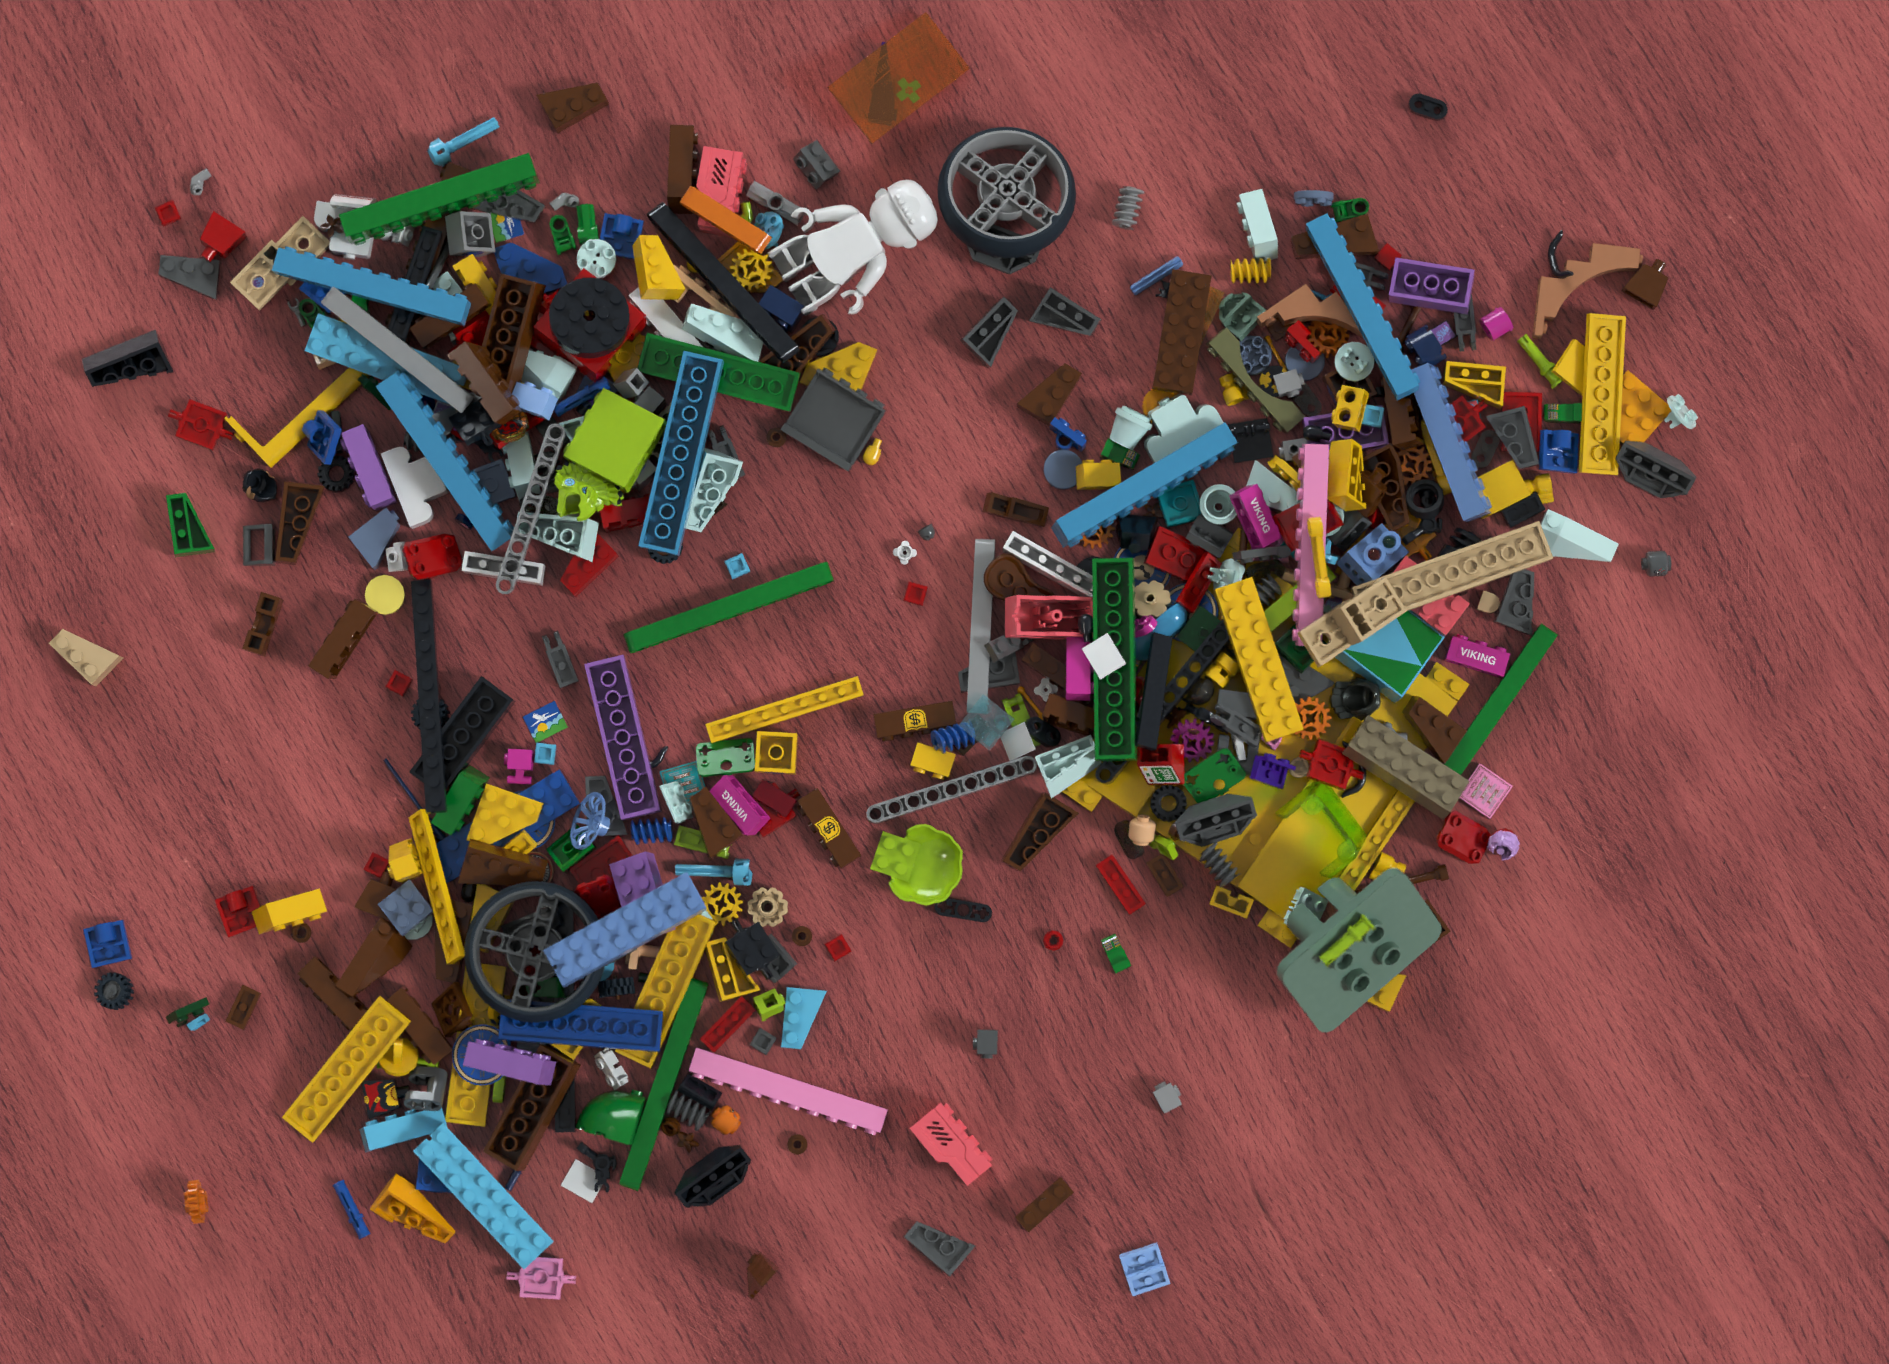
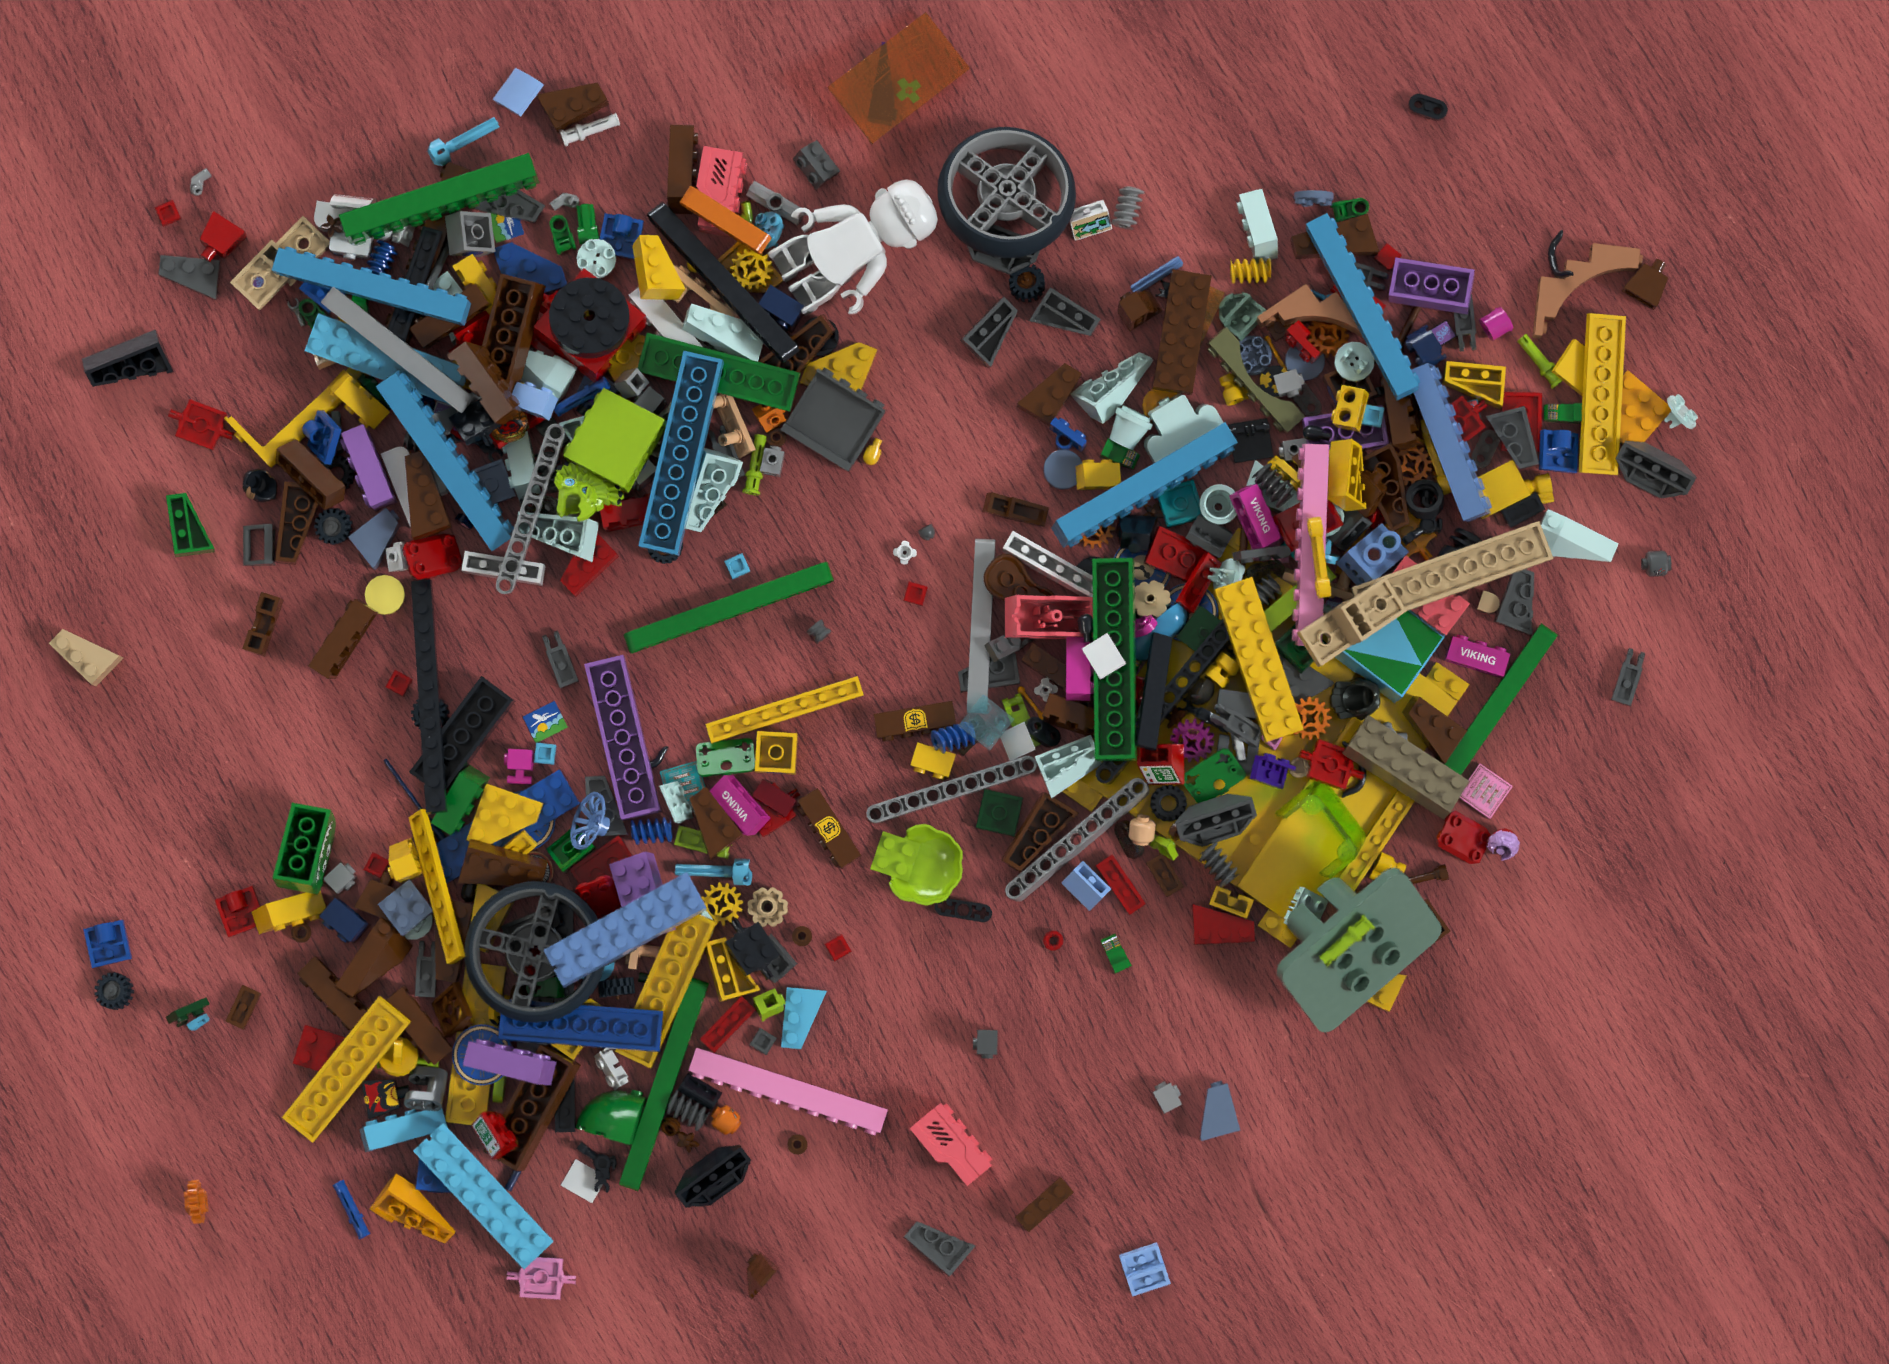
(305, 849): none -> green brick
(310, 474): none -> reddish brown brick
(316, 1047): none -> red plate
(333, 526): none -> black wheel
(341, 877): none -> light grey brick
(344, 920): none -> dark blue brick
(357, 400): none -> yellow wedge
(381, 258): none -> blue piece
(425, 501): none -> reddish brown wedge
(425, 972): none -> dark grey hinge
(494, 1134): none -> red slope
(518, 92): none -> light blue slope
(580, 132): none -> white pin
(736, 430): none -> light nougat plate
(754, 474): none -> lime pin
(769, 416): none -> orange brick
(772, 461): none -> light grey brick
(819, 631): none -> dark grey wheel
(999, 812): none -> dark green plate
(1027, 283): none -> black wheel
(1067, 841): none -> light grey beam
(1083, 884): none -> light blue brick
(1090, 220): none -> panel
(1109, 391): none -> light aqua wedge
(1137, 308): none -> reddish brown wedge
(1218, 1113): none -> sand blue slope
(1219, 927): none -> red wedge
(1273, 485): none -> dark grey piece
(1628, 679): none -> dark grey hinge

